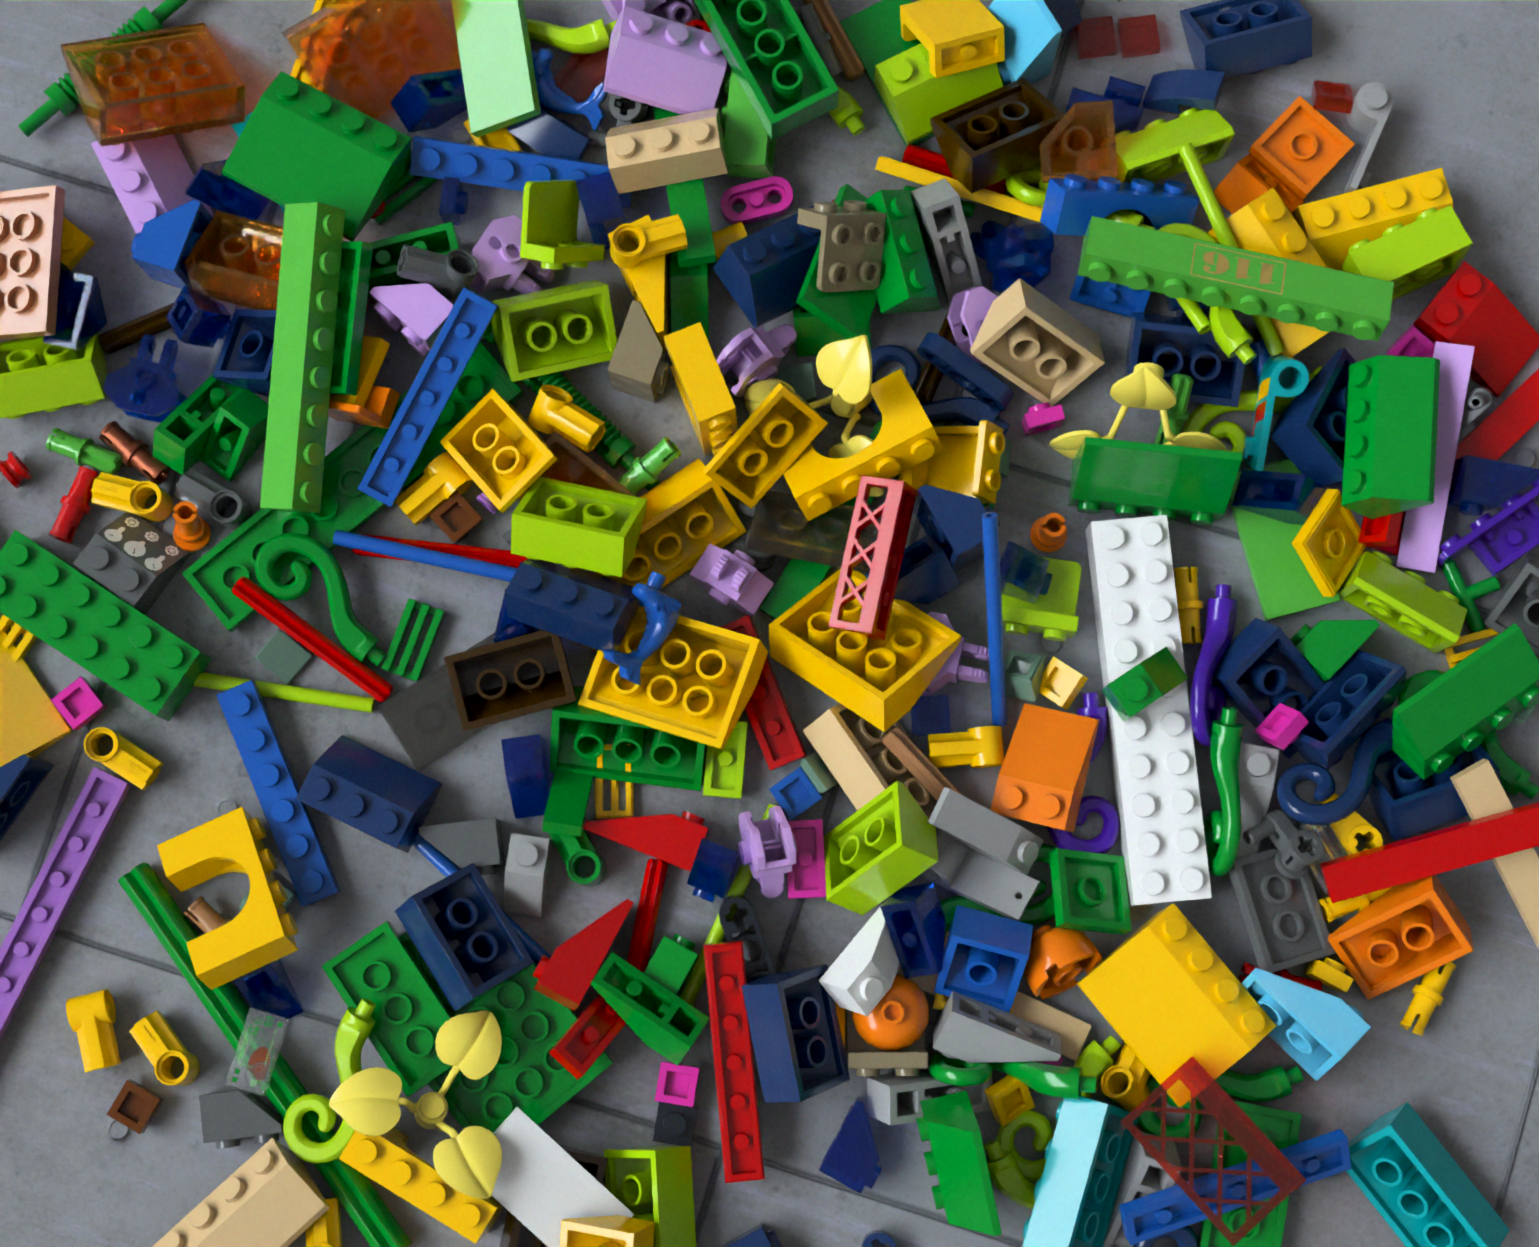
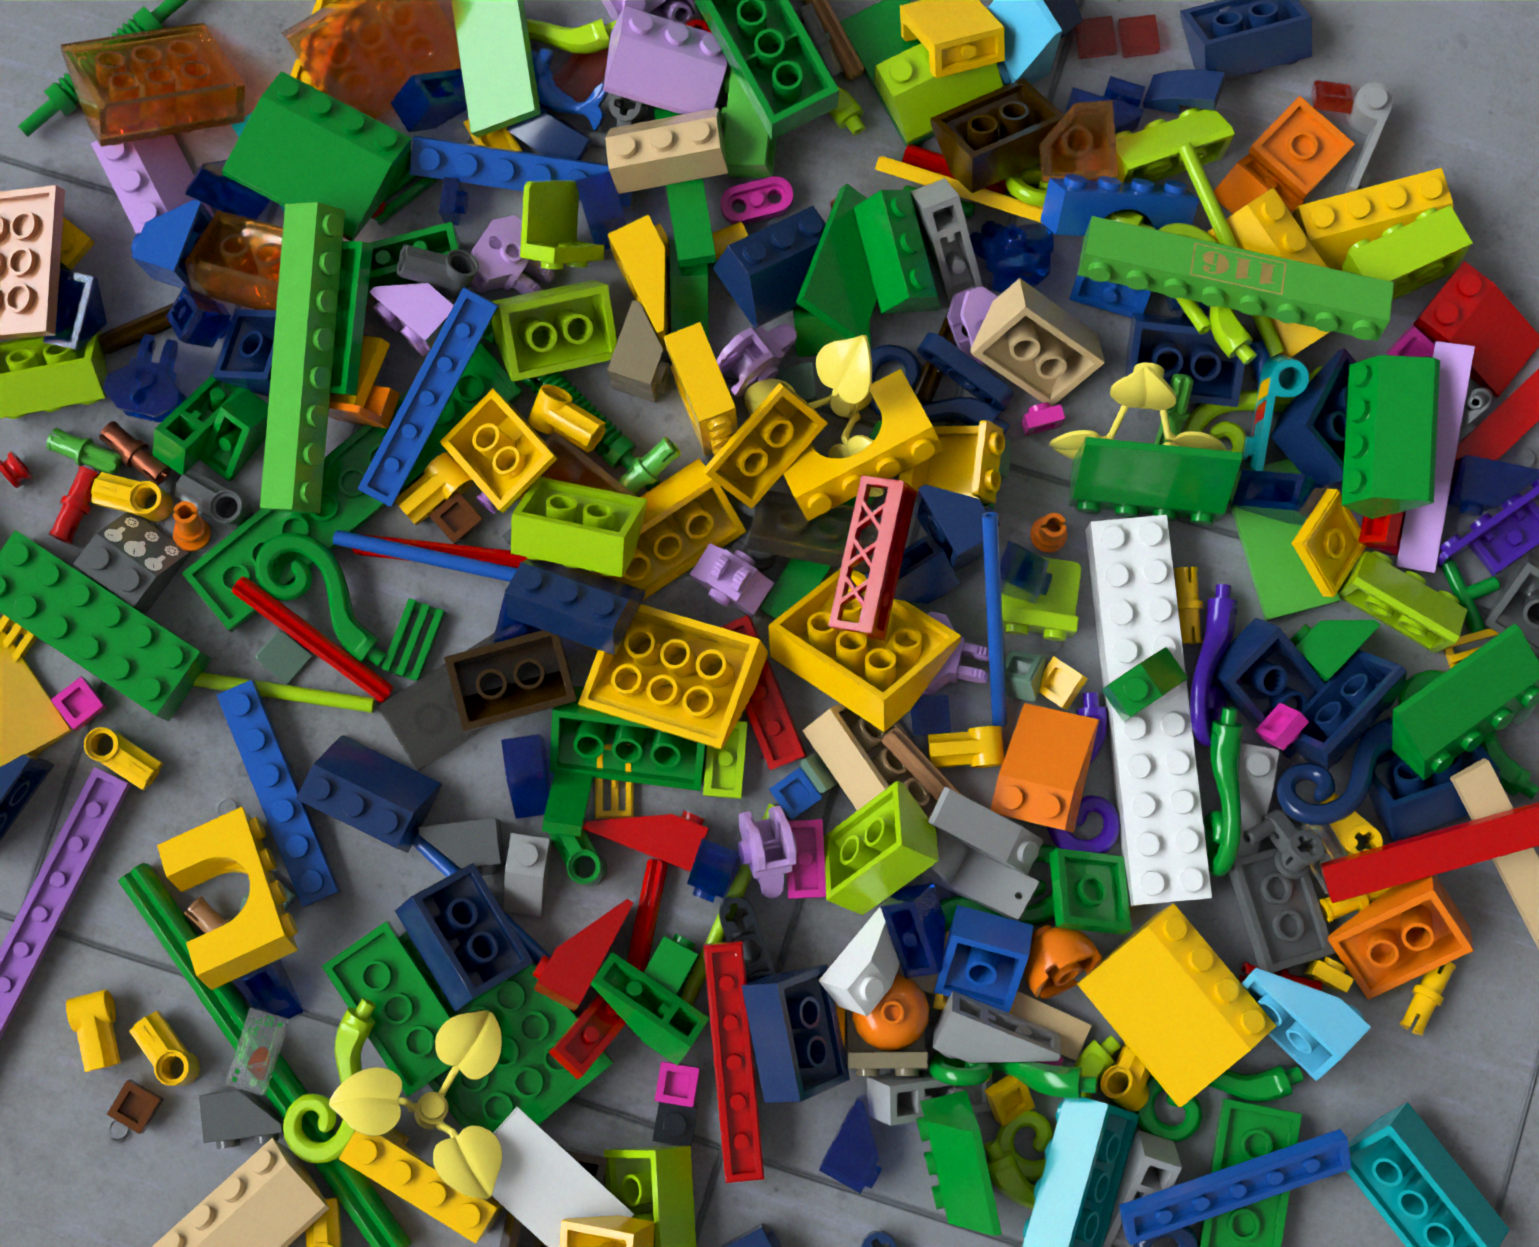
(651, 238): yellow piece -> none
(661, 619): blue animal -> none
(848, 244): dark tan bracket -> none
(1239, 1127): clear red fence -> none

